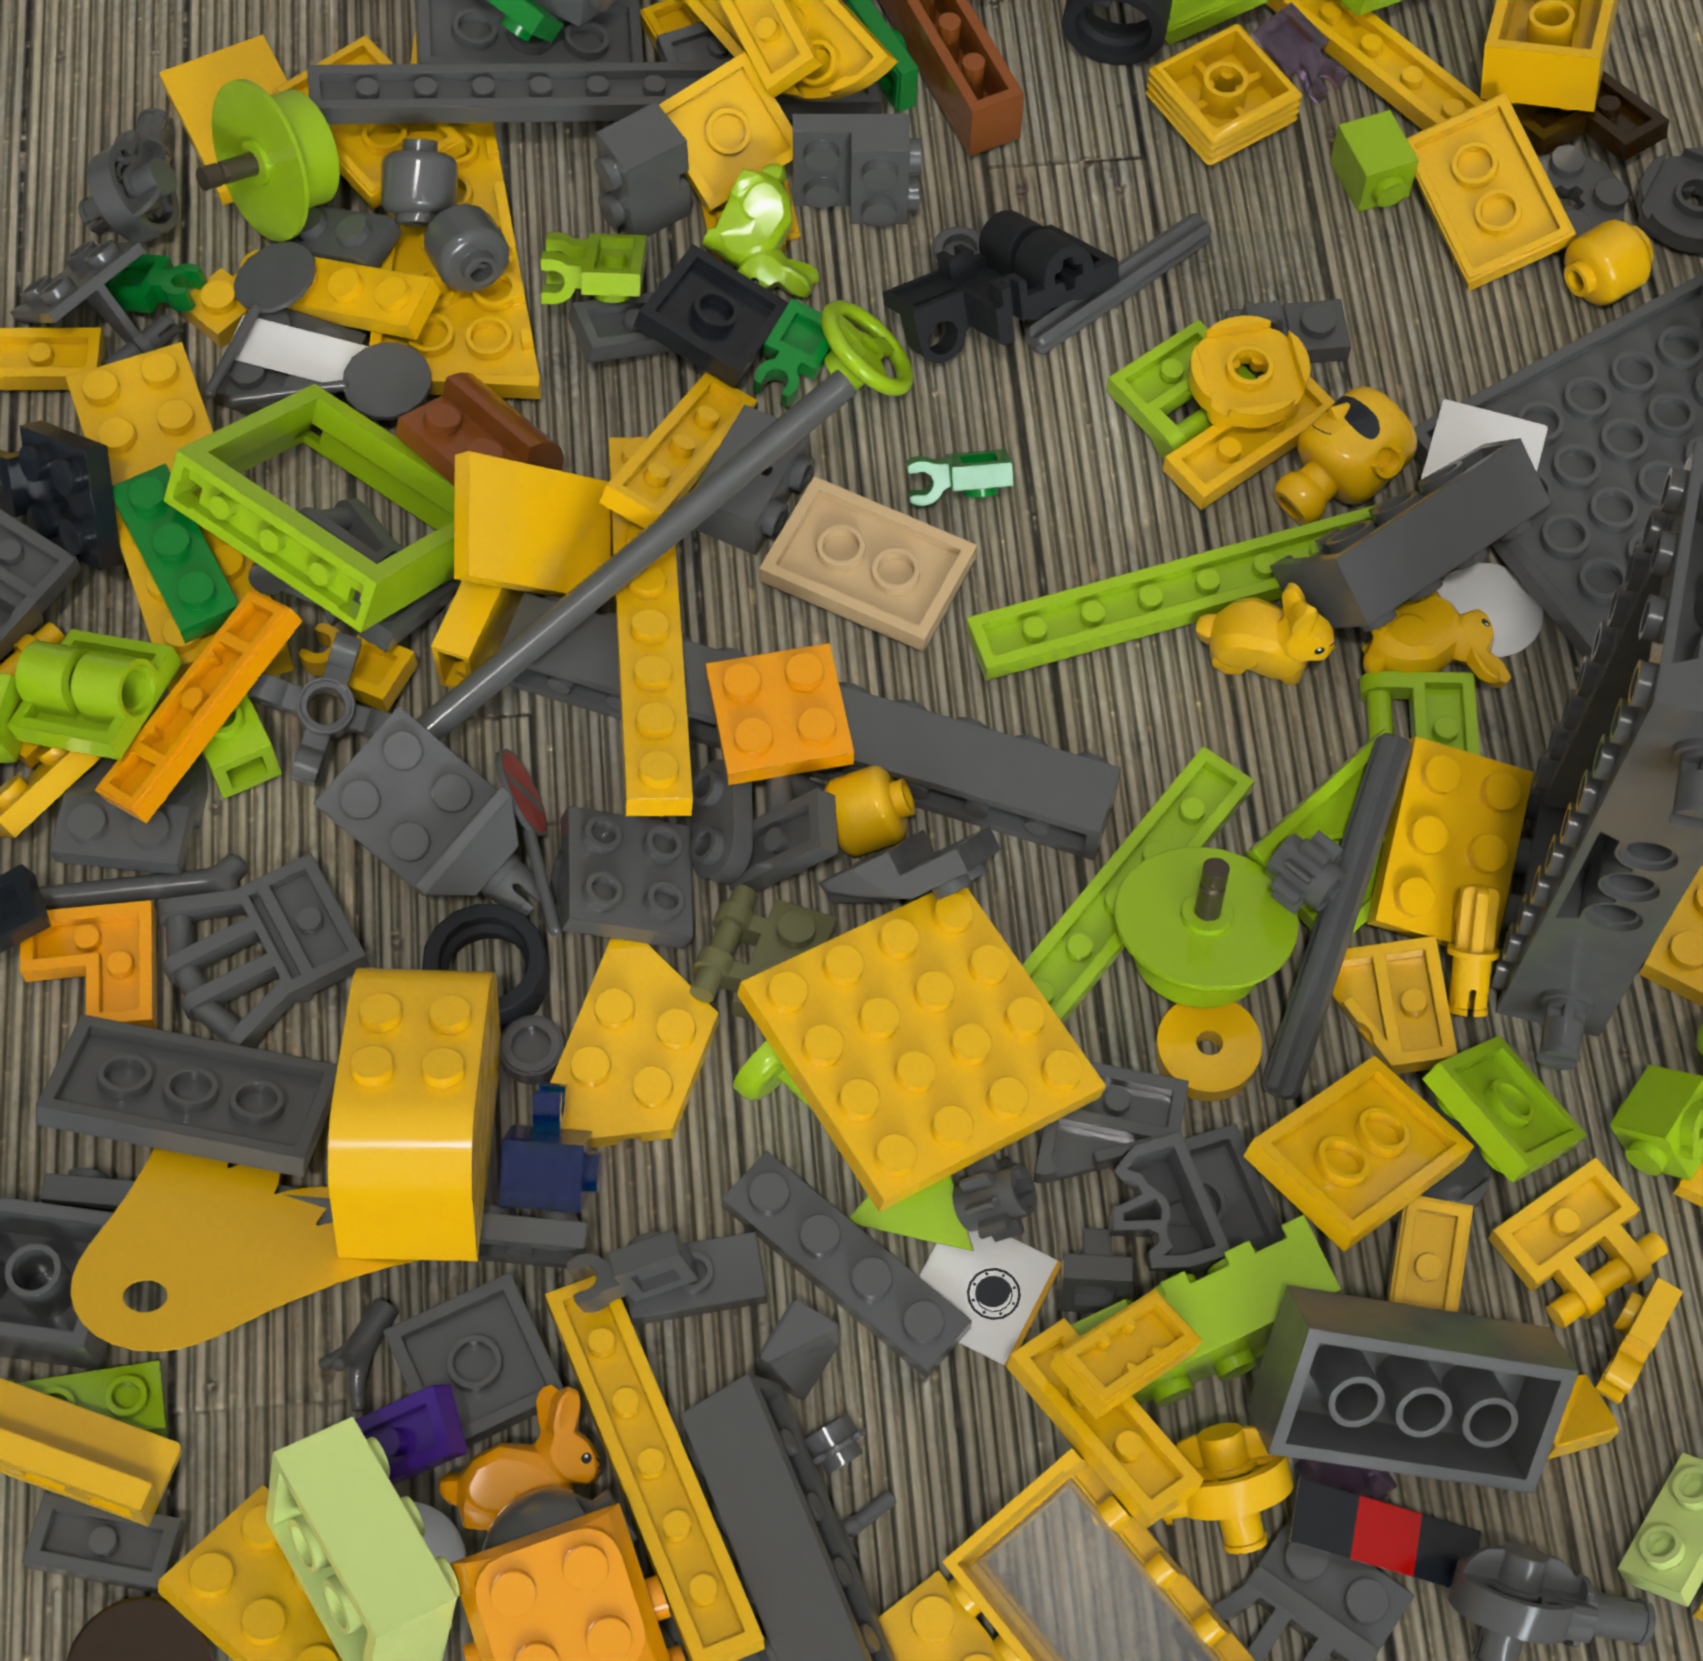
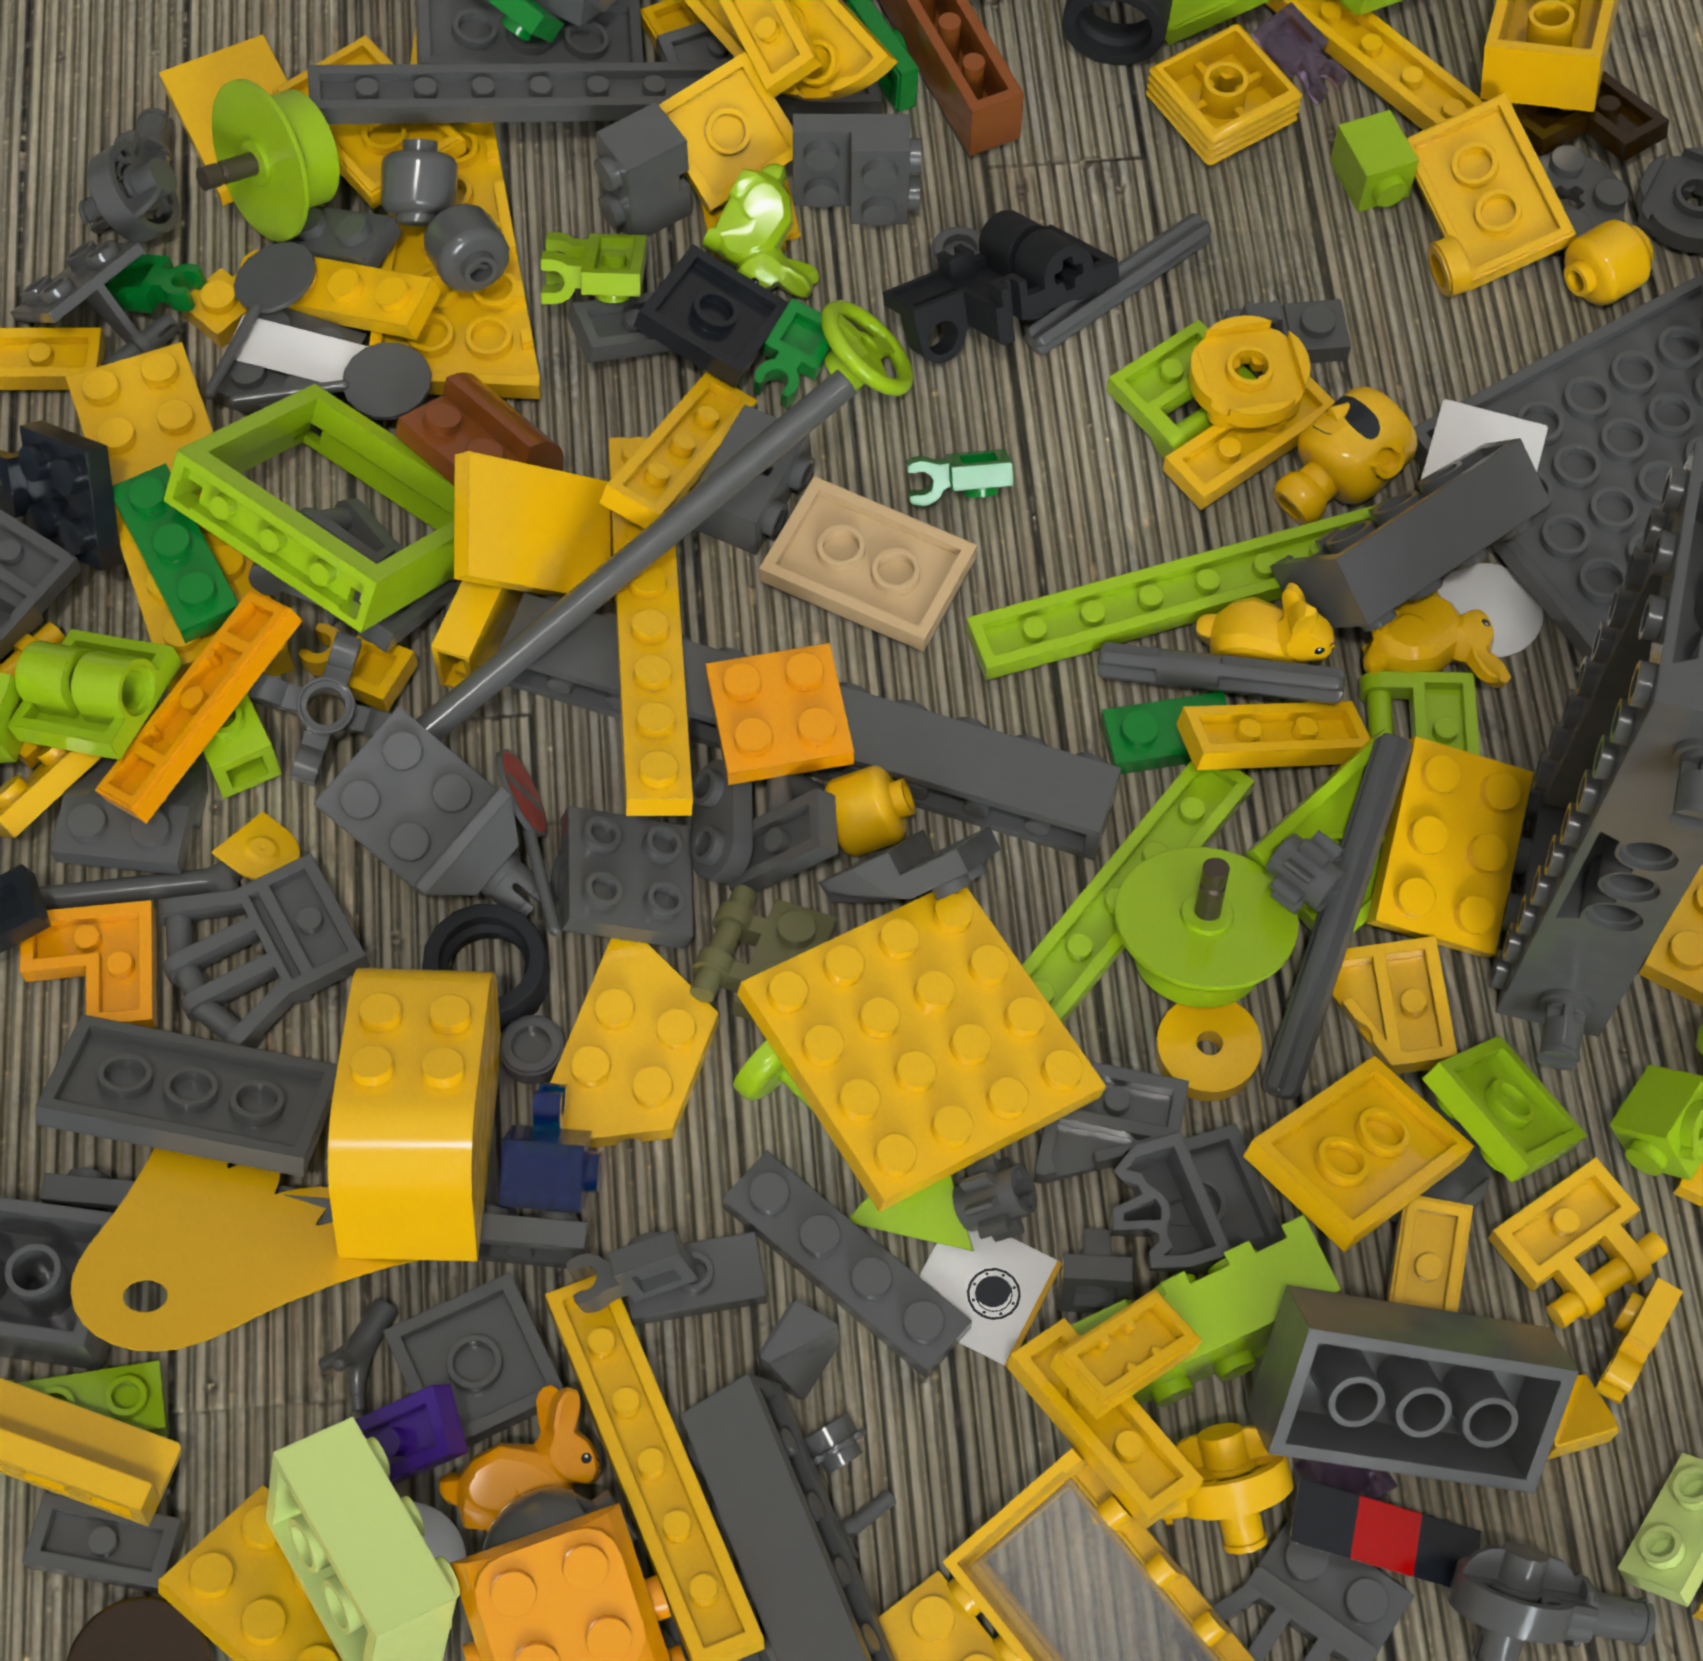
(258, 848): none -> yellow piece
(1147, 734): none -> green plate
(1221, 673): none -> dark grey axle
(1271, 734): none -> yellow plate
(1449, 266): none -> yellow tile
(1473, 950): yellow axle -> none

